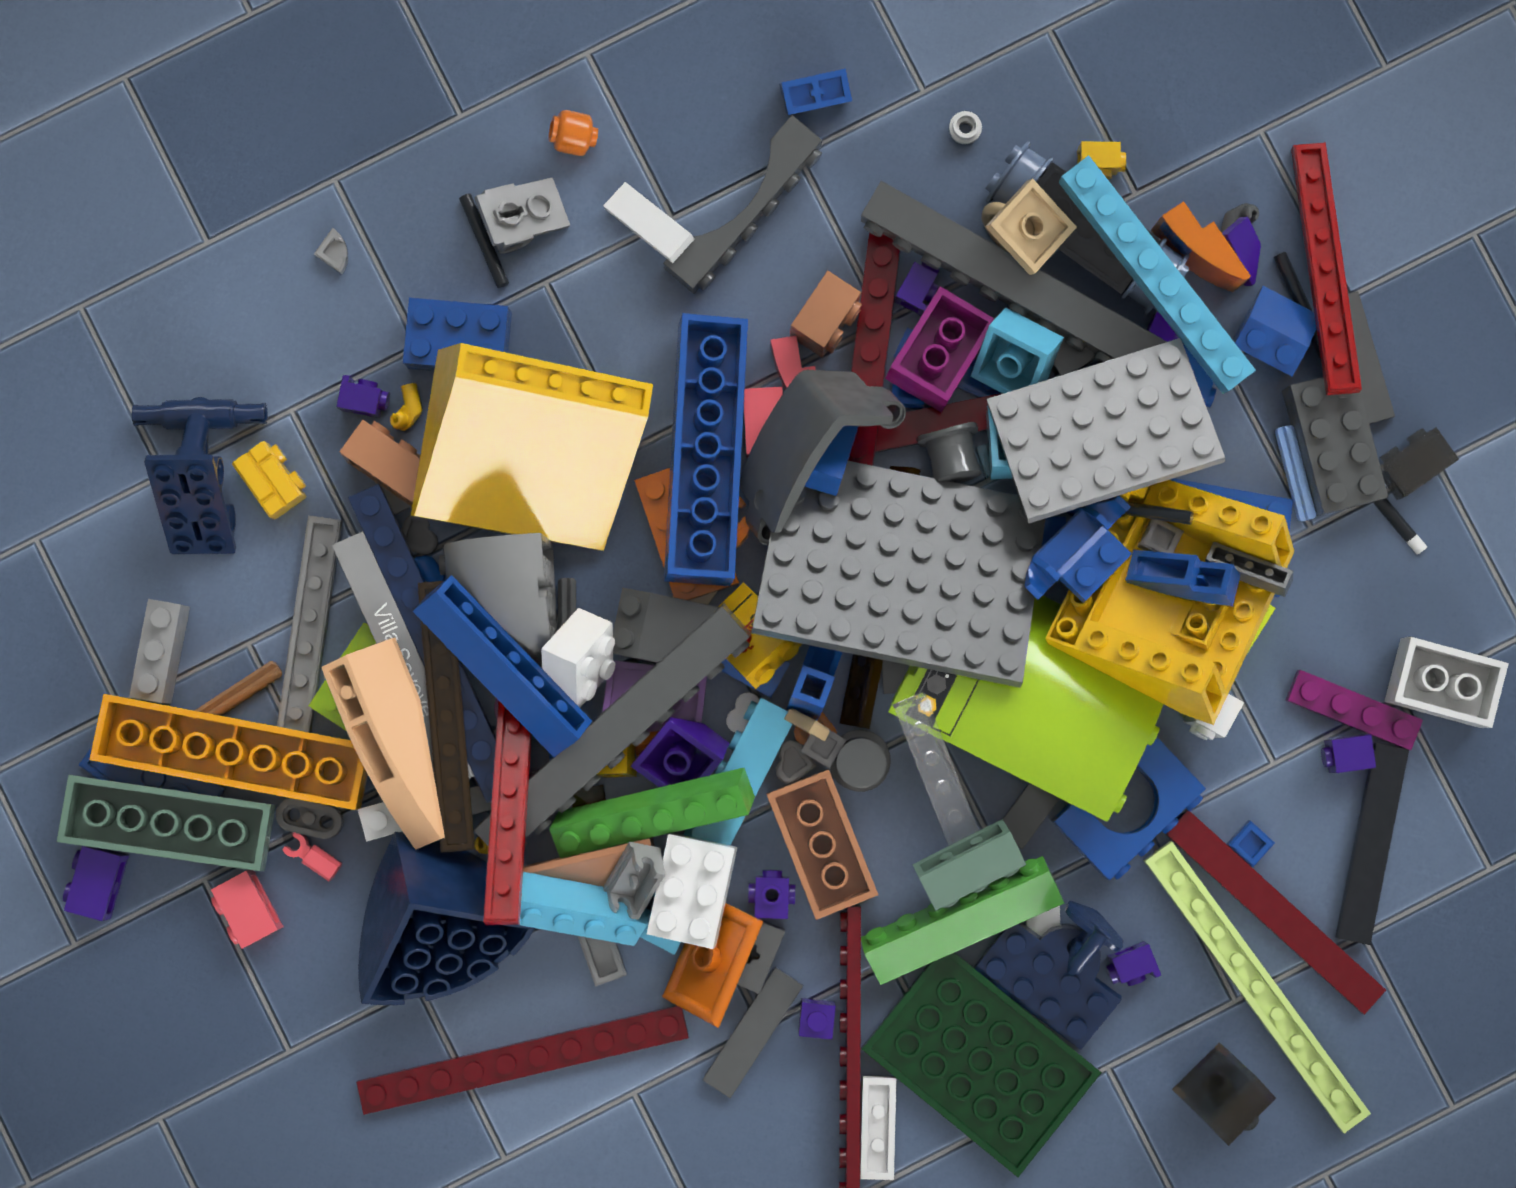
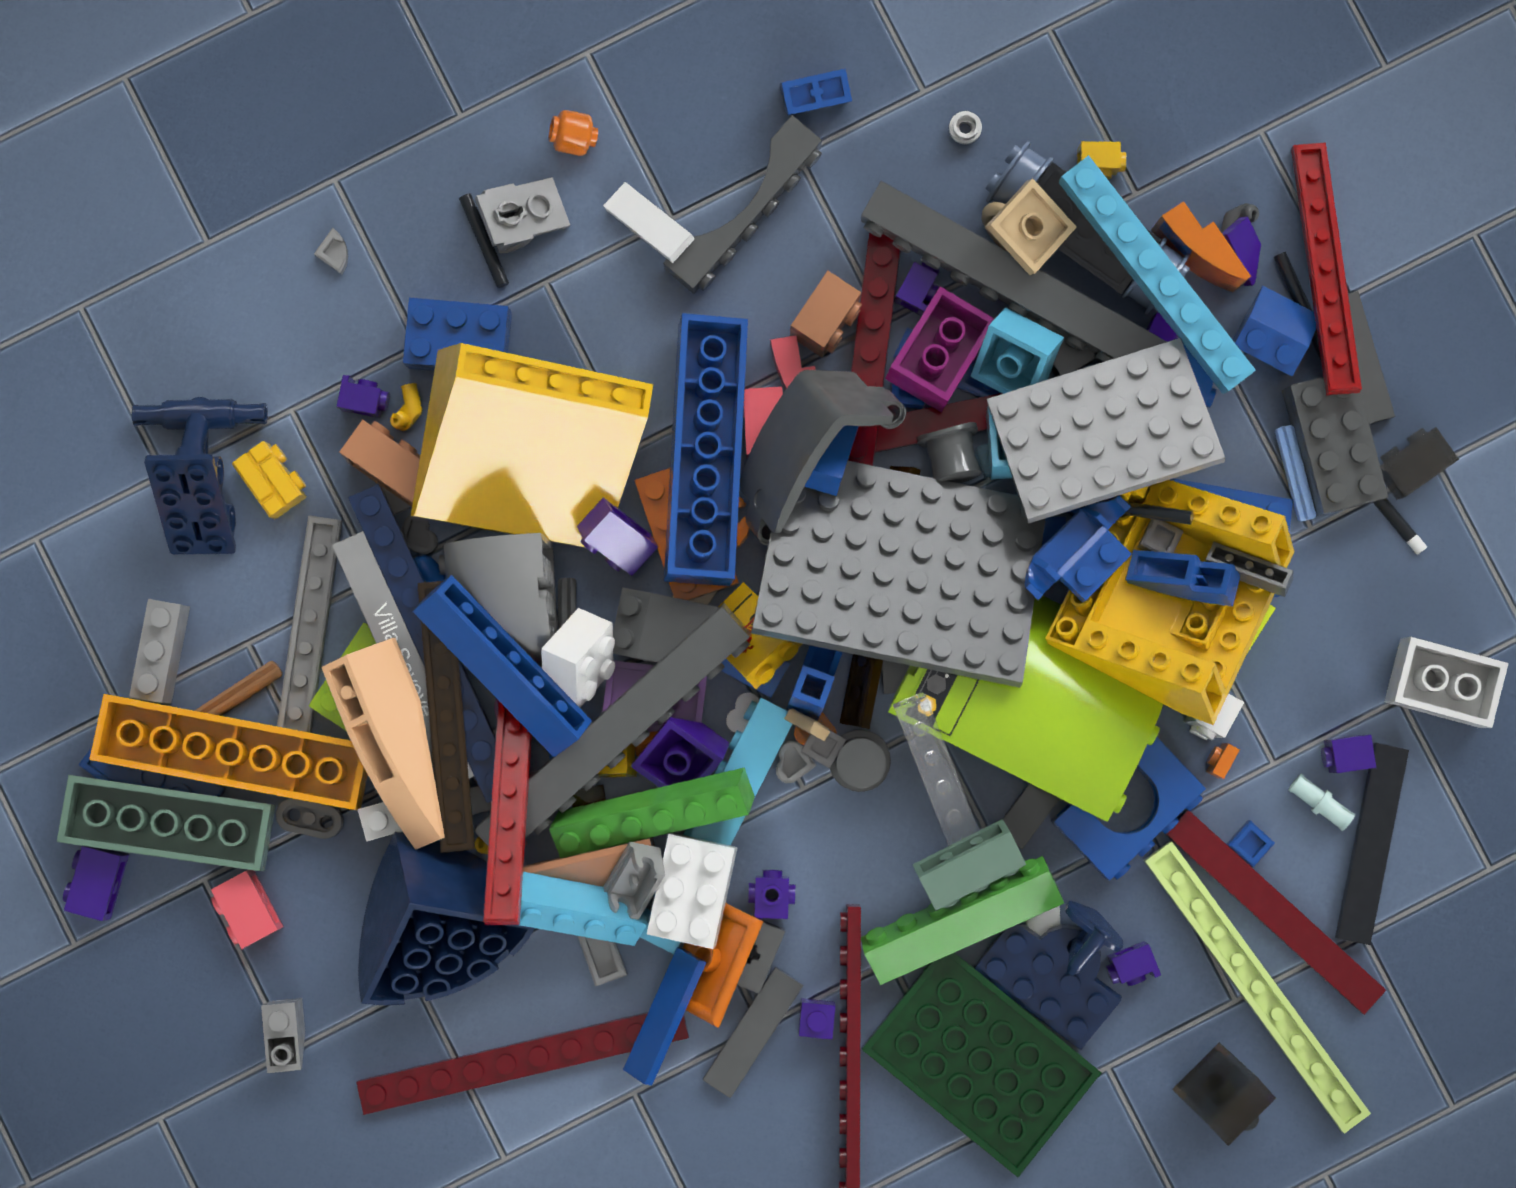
(283, 1034): none -> light grey slope
(314, 858): coral bar -> none
(616, 537): none -> brick
(664, 1016): none -> blue tile
(822, 844): nougat brick -> none
(878, 1127): white plate -> none
(1221, 760): none -> orange plate
(1321, 802): none -> light aqua pin
(1354, 710): magenta plate -> none

